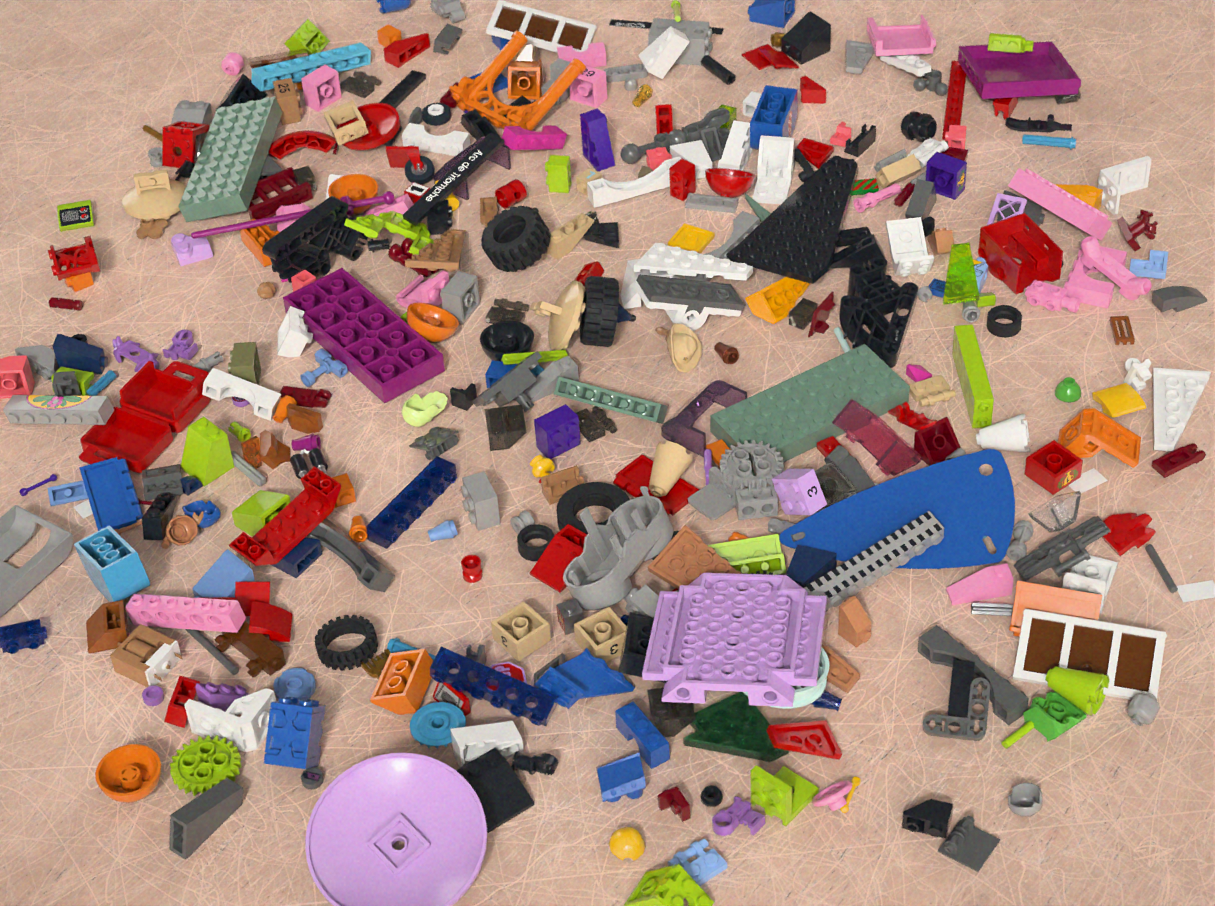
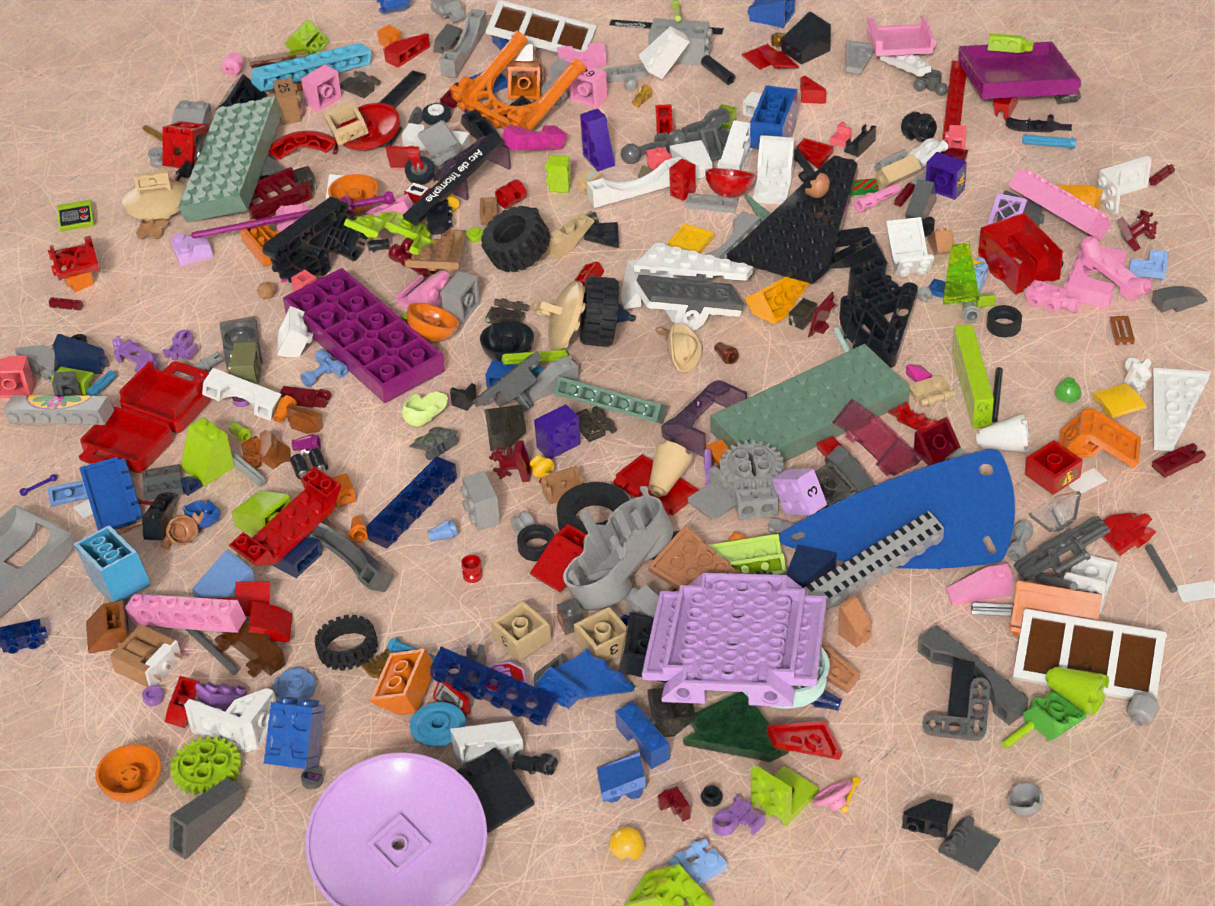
(239, 331): none -> dark grey slope
(440, 143): none -> light grey bracket
(474, 27): none -> light grey arch
(474, 234): none -> lime plate
(519, 461): none -> dark red piece
(819, 186): none -> nougat hair
(996, 393): none -> black bar
(1056, 581): none -> dark grey bar
(1161, 174): none -> dark red axle

